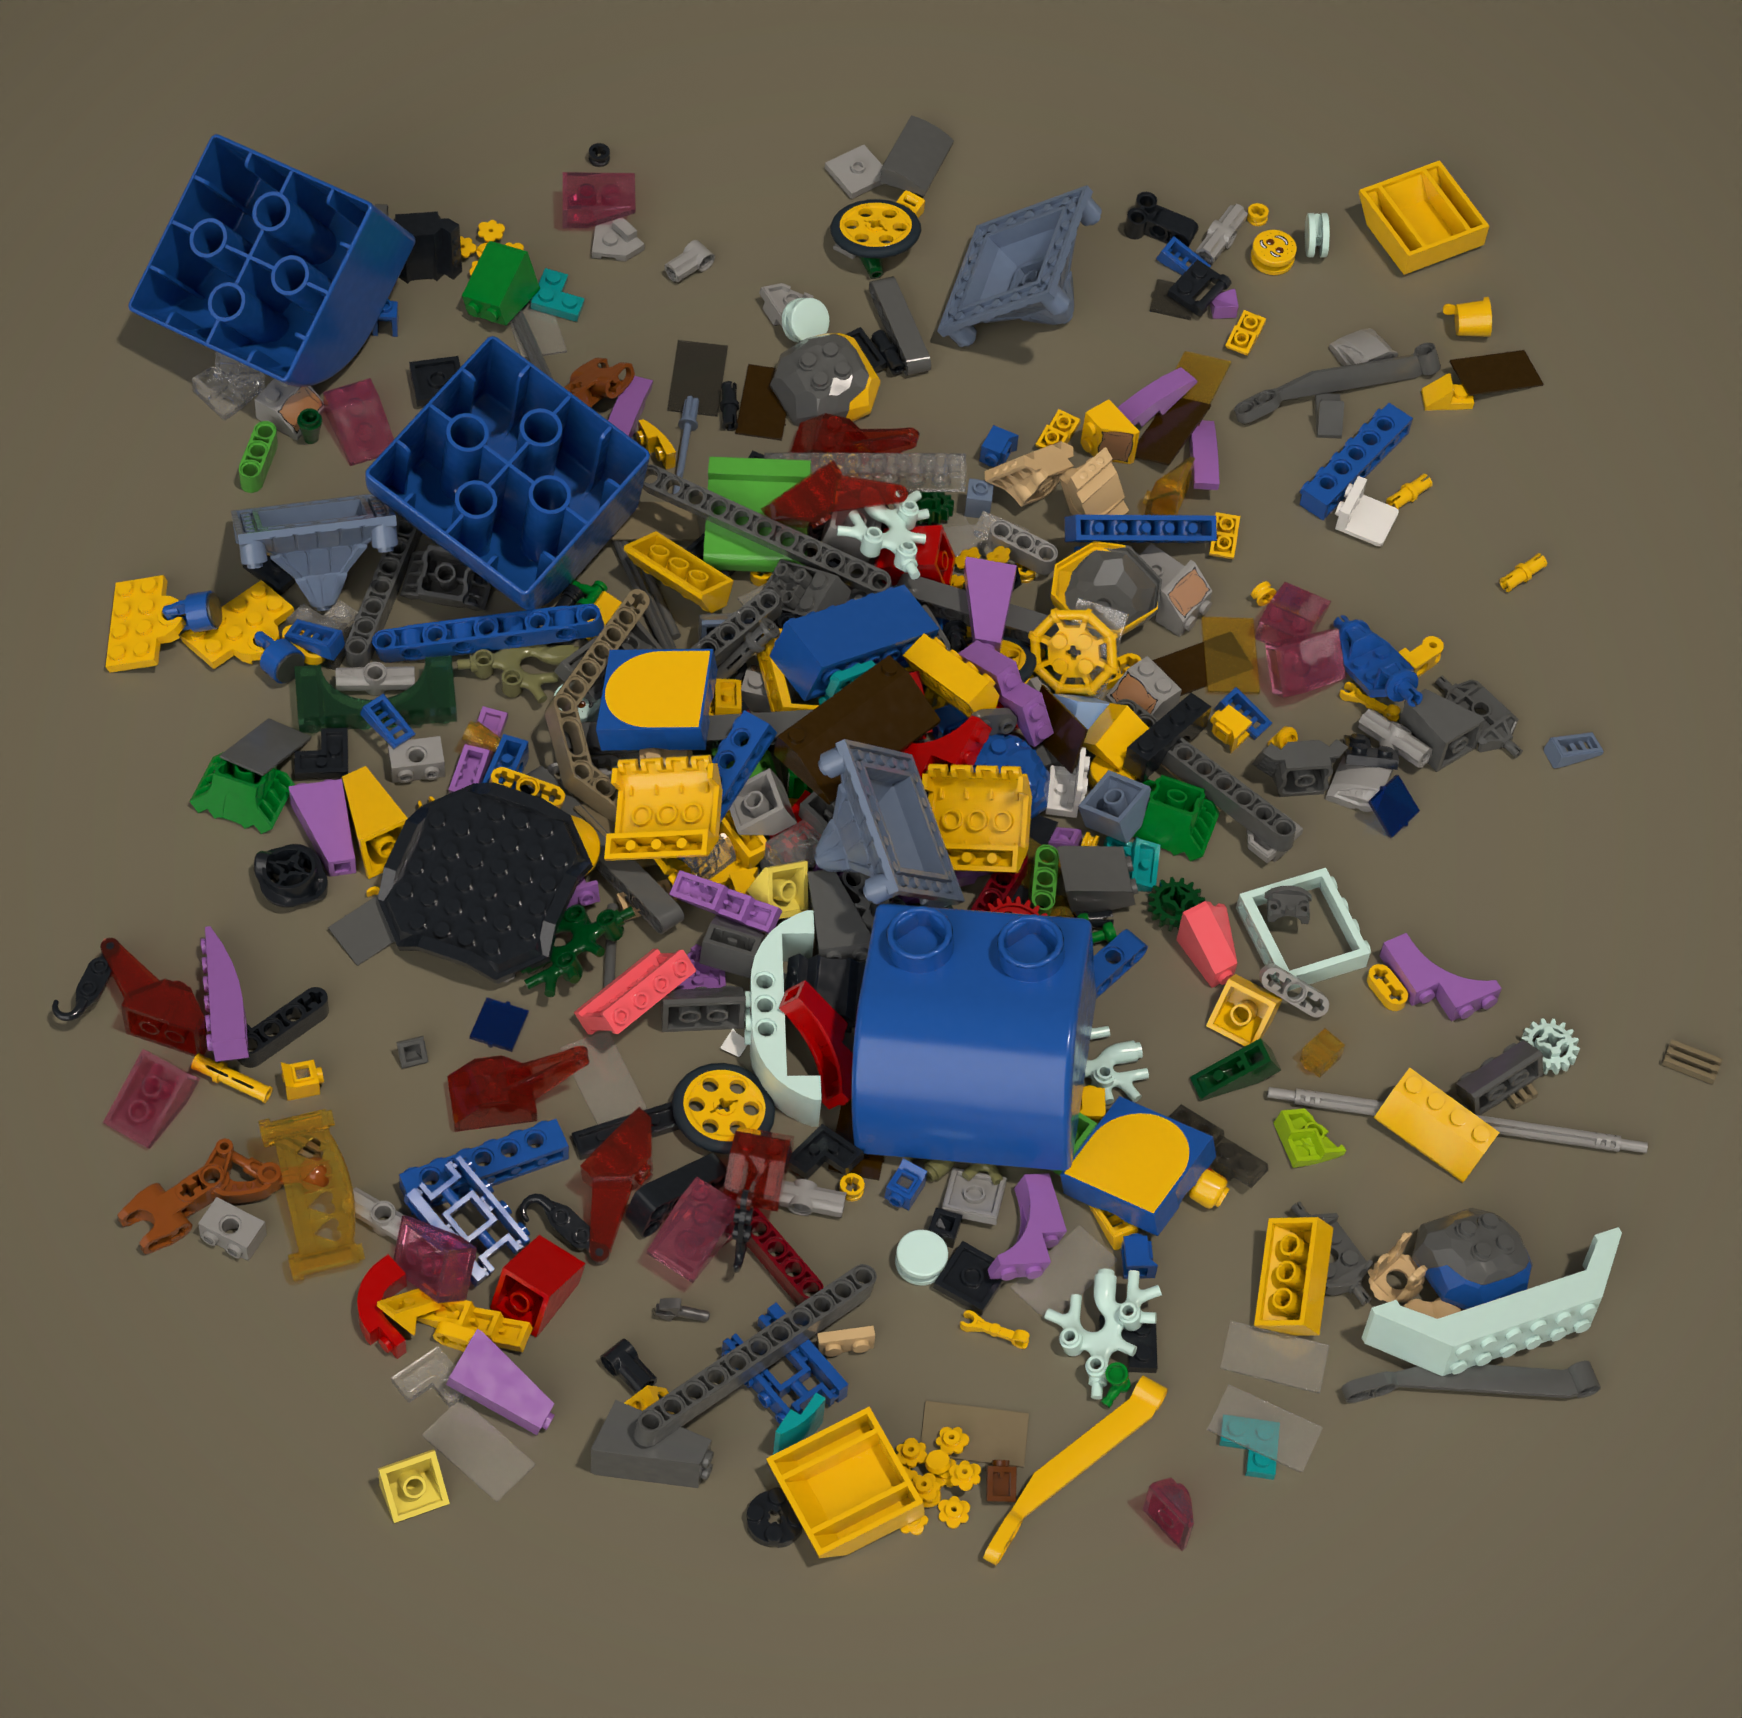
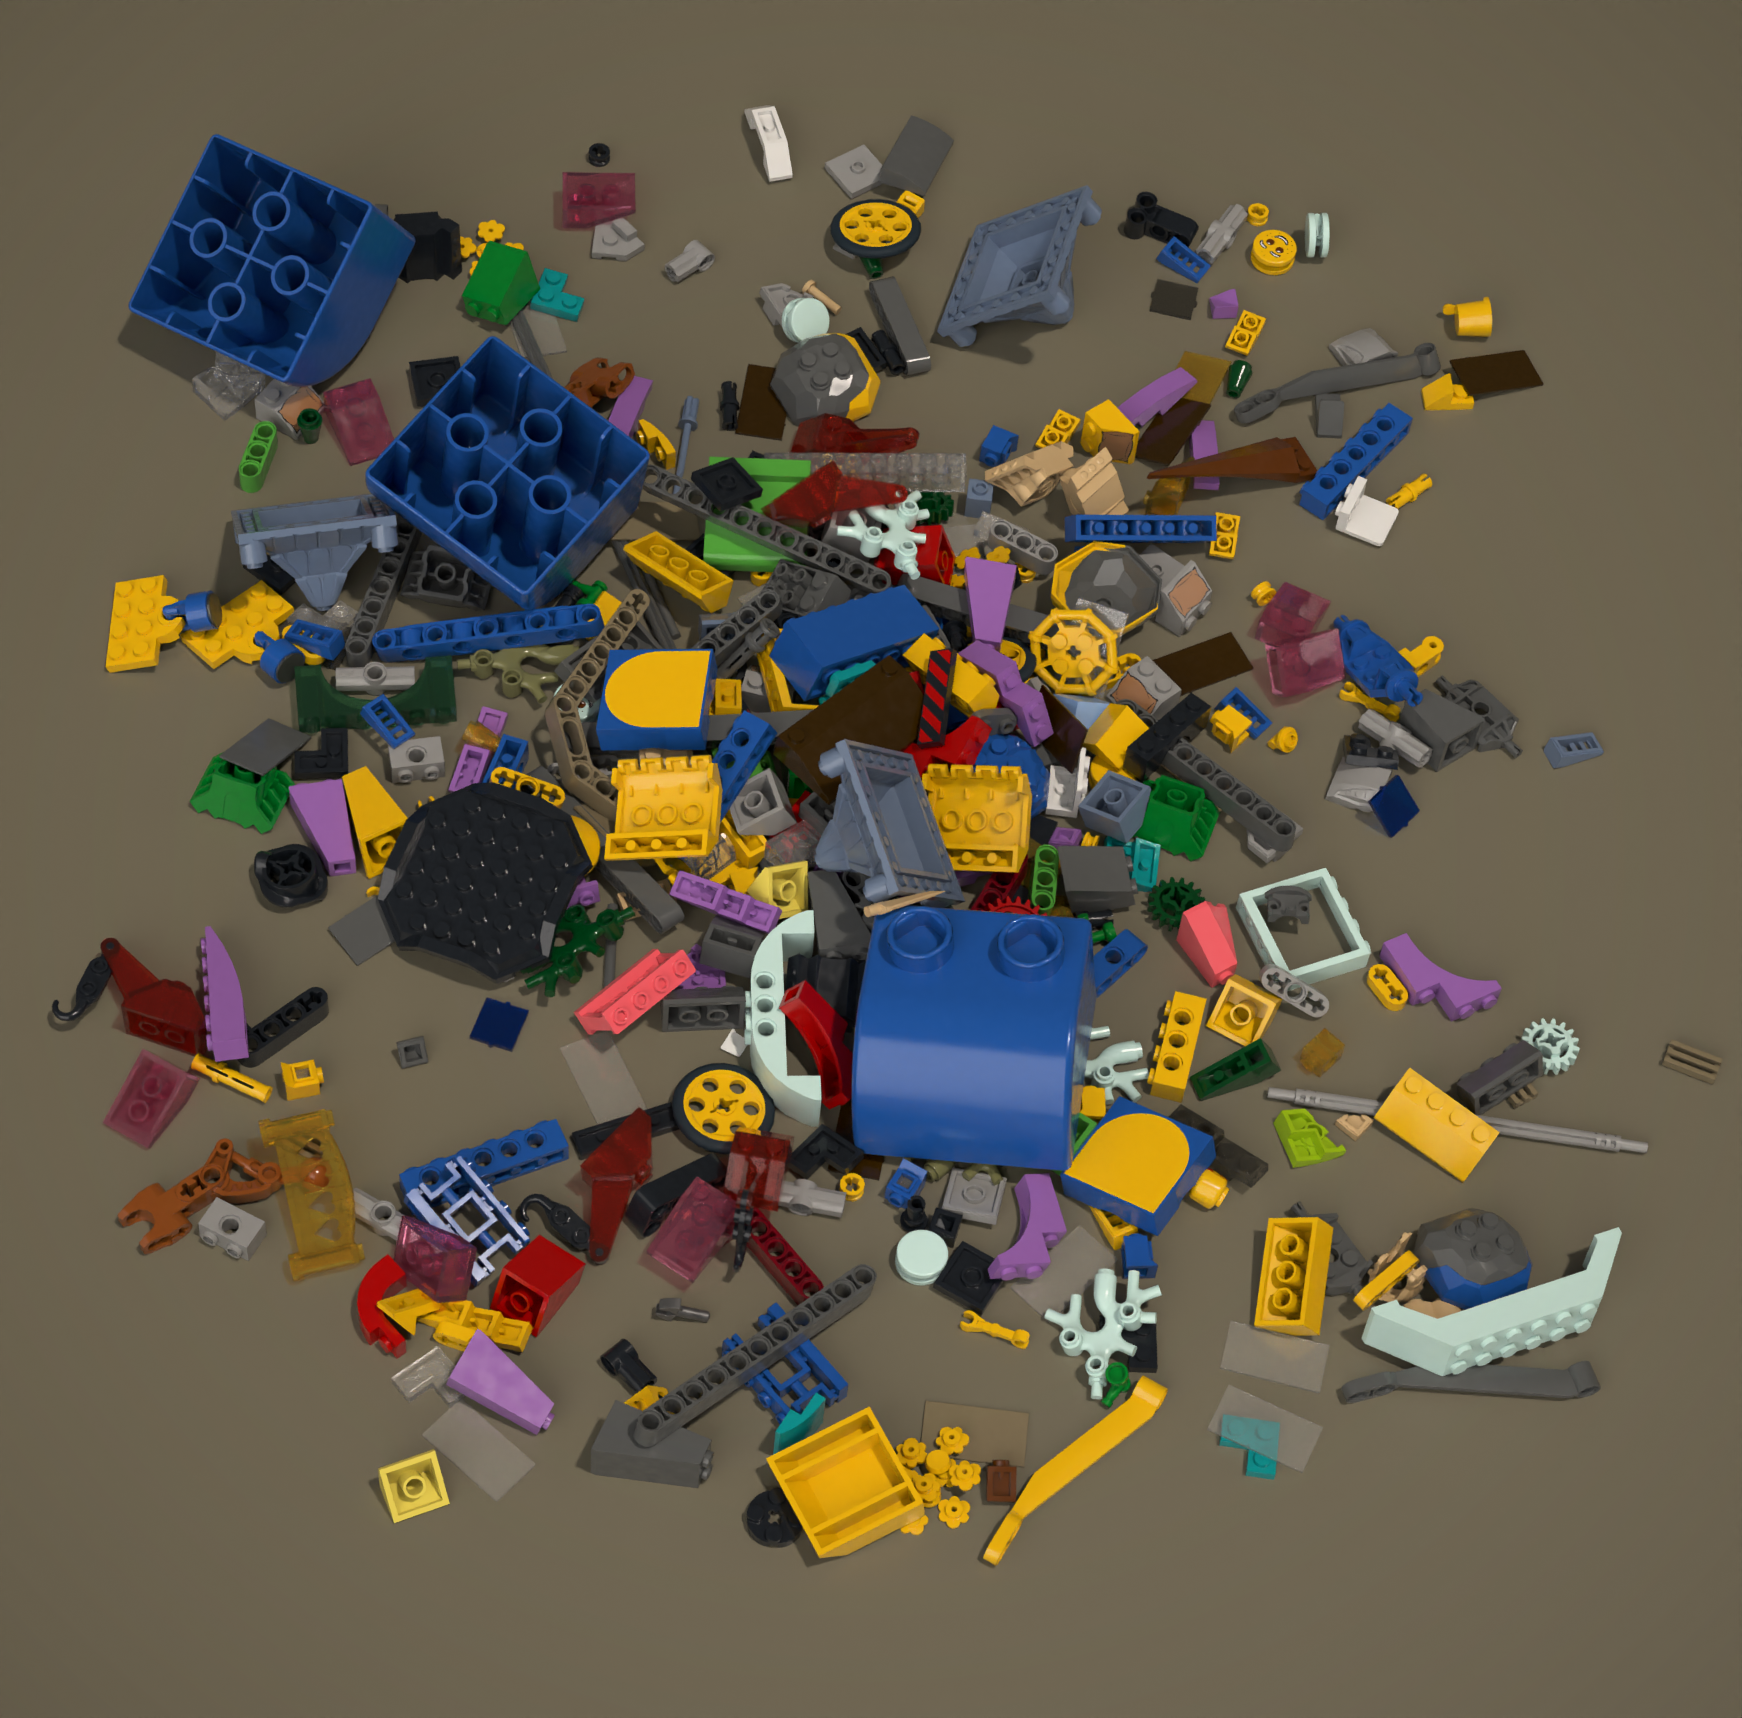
(389, 313): blue window -> none
(504, 1090): clear red slope -> none
(698, 374): clear smoke piece -> none
(726, 484): none -> black plate
(773, 140): none -> white slope
(810, 288): none -> tan piece
(846, 1340): tan plate -> none
(887, 906): none -> tan bar
(914, 1216): none -> black pin
(937, 698): none -> black tile
(1170, 1083): none -> yellow brick
(1171, 1510): clear pink slope -> none
(1193, 283): black plate -> none
(1230, 655): clear yellow piece -> none
(1238, 377): none -> dark green cone
(1267, 459): none -> reddish brown plate
(1300, 766): dark grey slope -> none
(1354, 1125): none -> tan tile
(1386, 1280): none -> yellow beam
(1422, 217): yellow slope -> none
(1523, 572): yellow pin -> none

